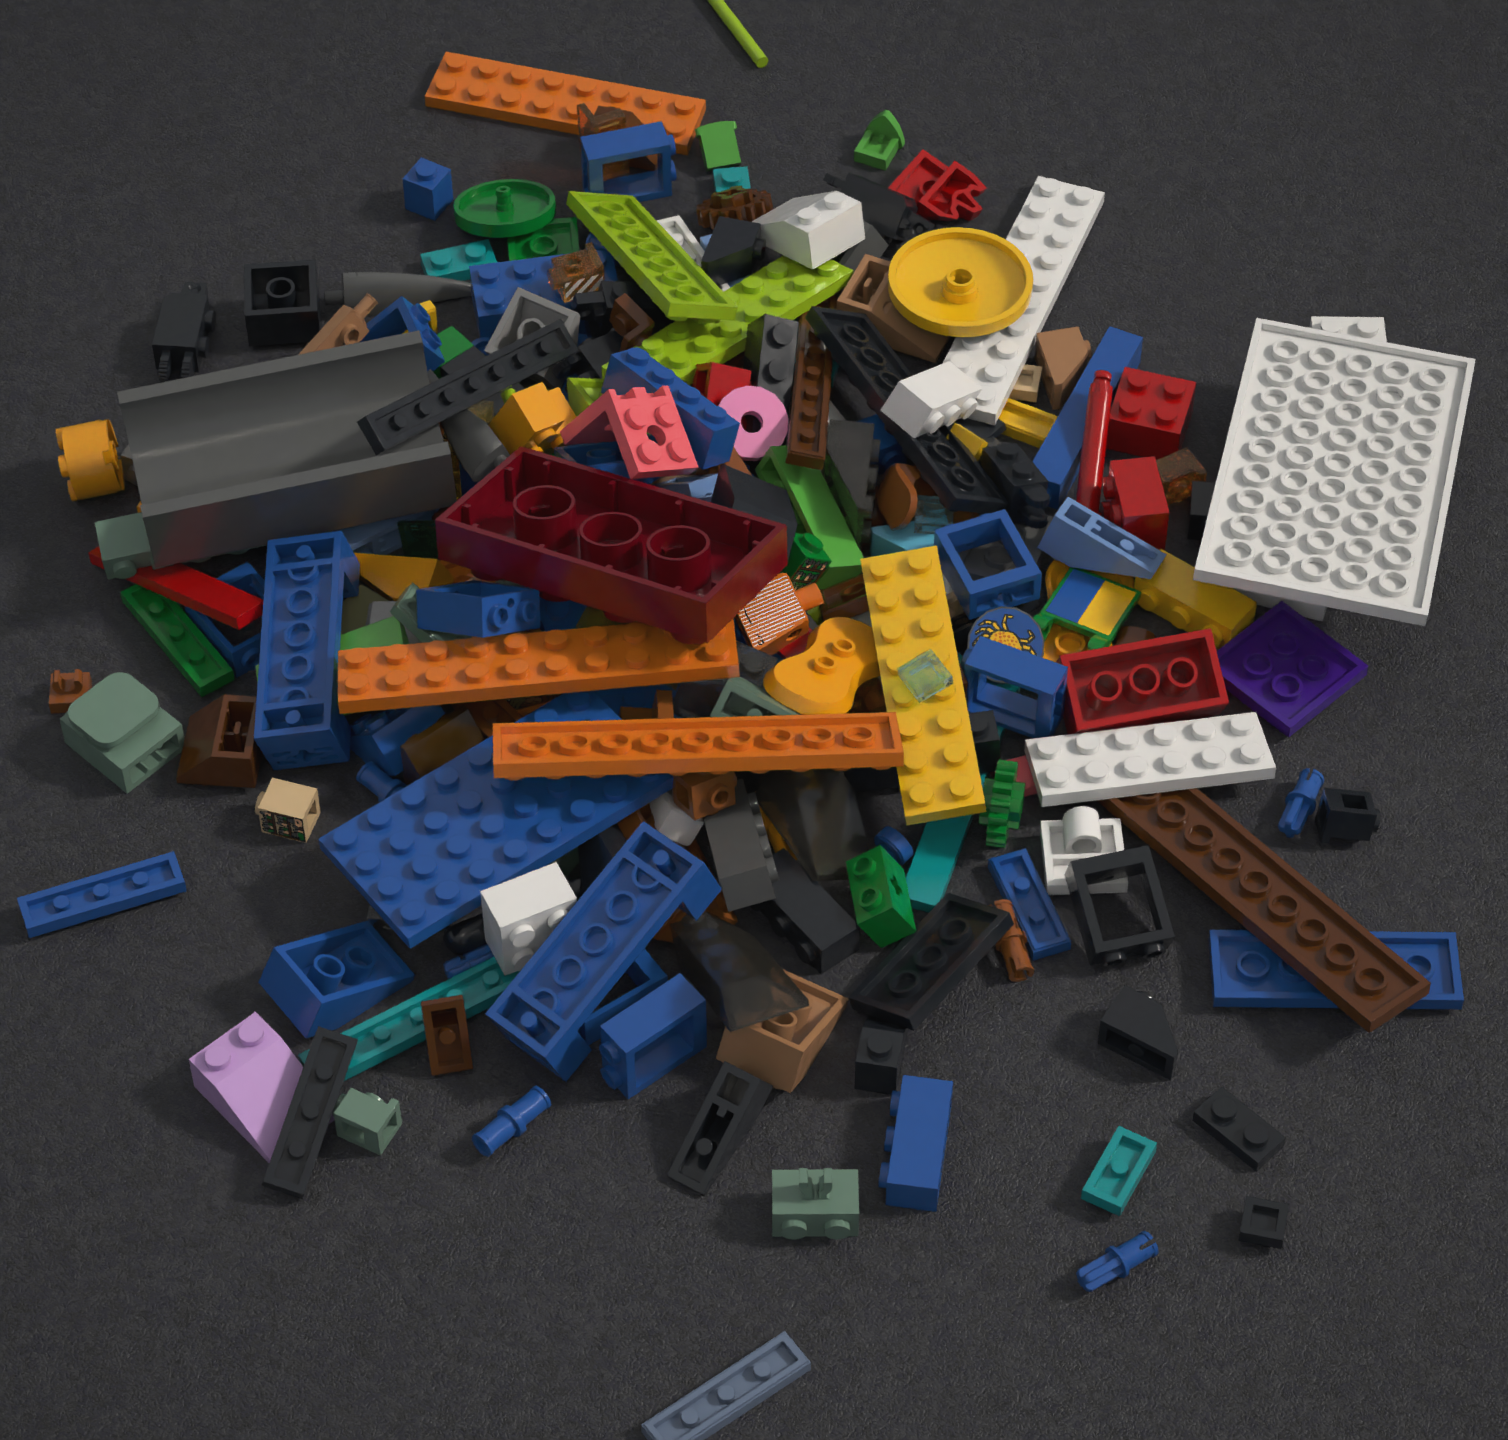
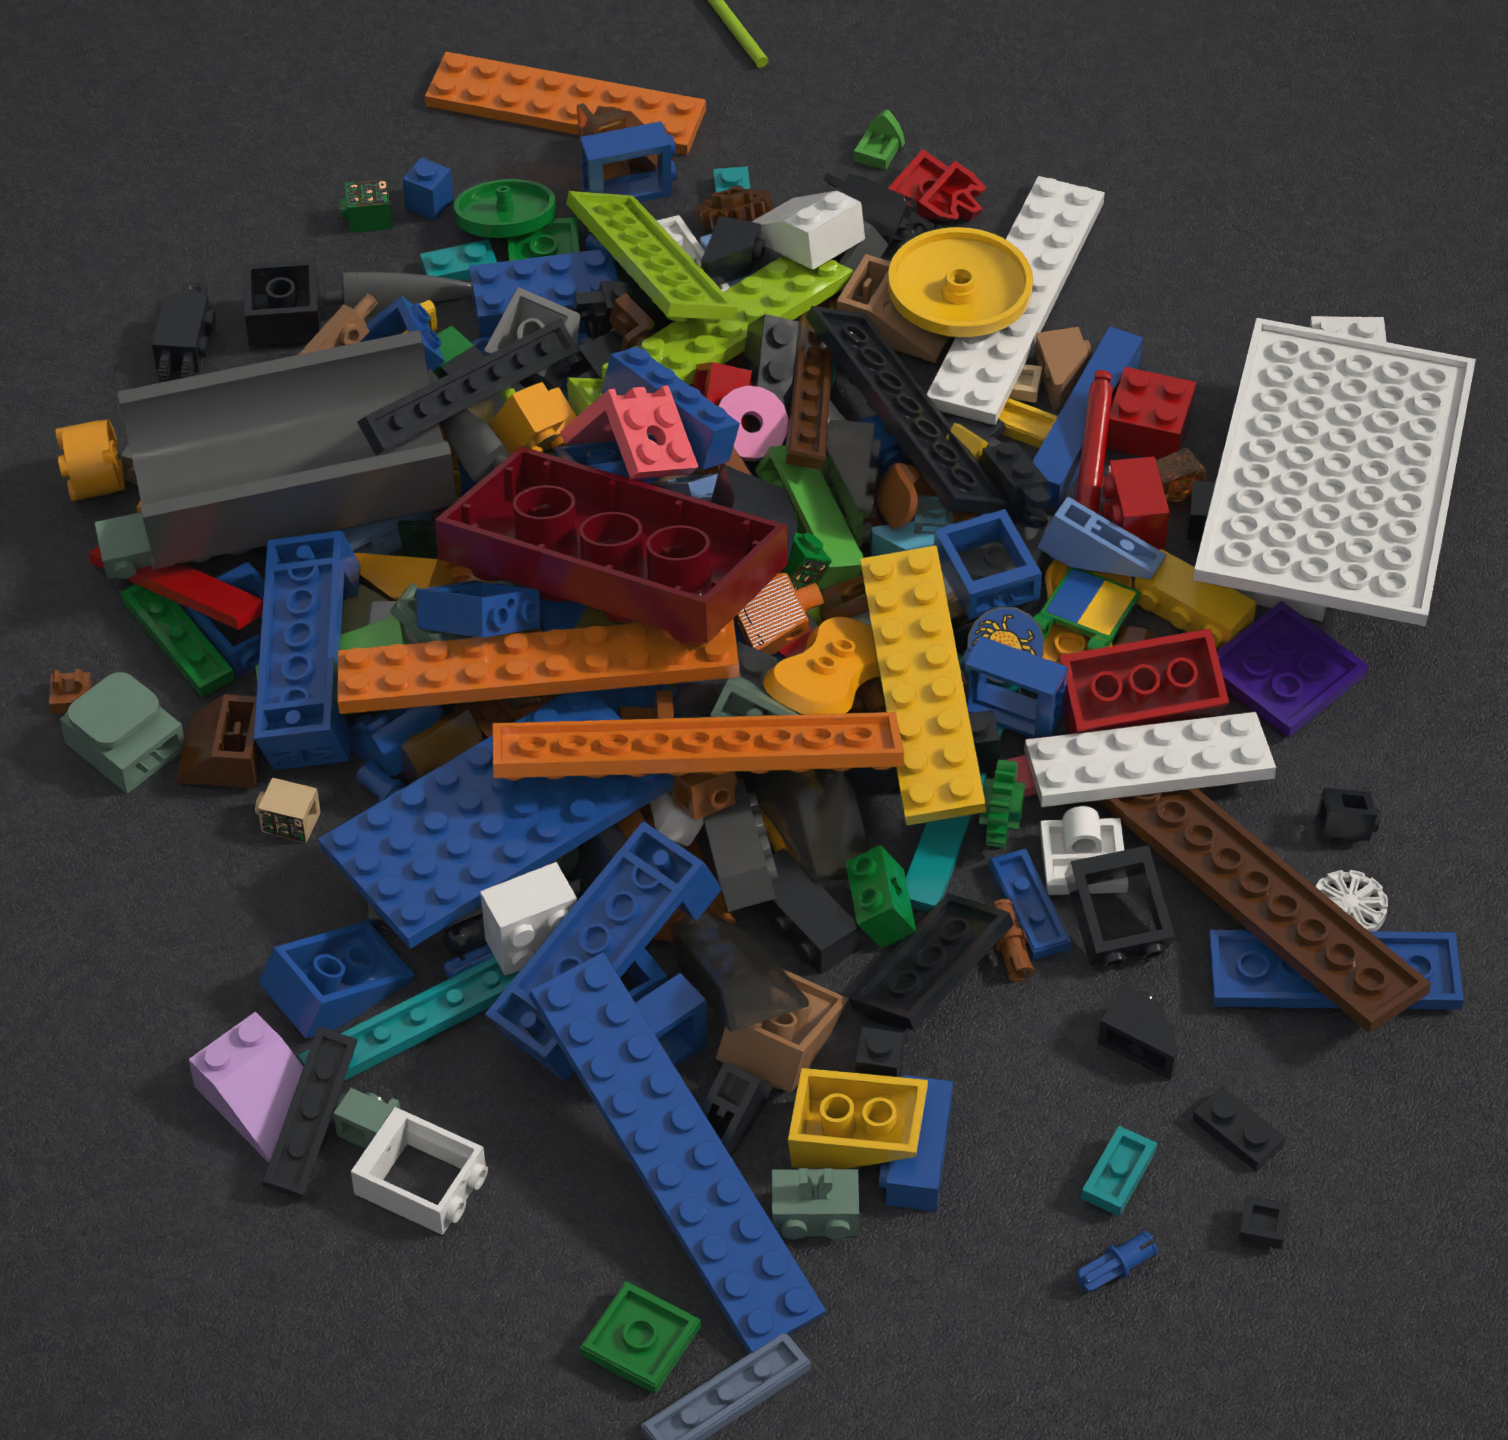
(101, 894): blue plate -> none
(367, 206): none -> green brick
(385, 1148): none -> white window
(446, 1035): reddish brown slope -> none
(511, 1121): blue pin -> none
(576, 272): clear orange brick -> none
(640, 1337): none -> green plate
(677, 1153): none -> blue plate
(719, 145): bright green tile -> none
(854, 1119): none -> yellow slope
(894, 844): blue tile -> none
(925, 675): clear light blue tile -> none
(932, 399): white brick -> none
(1300, 802): blue axle -> none
(1356, 902): none -> white wheel

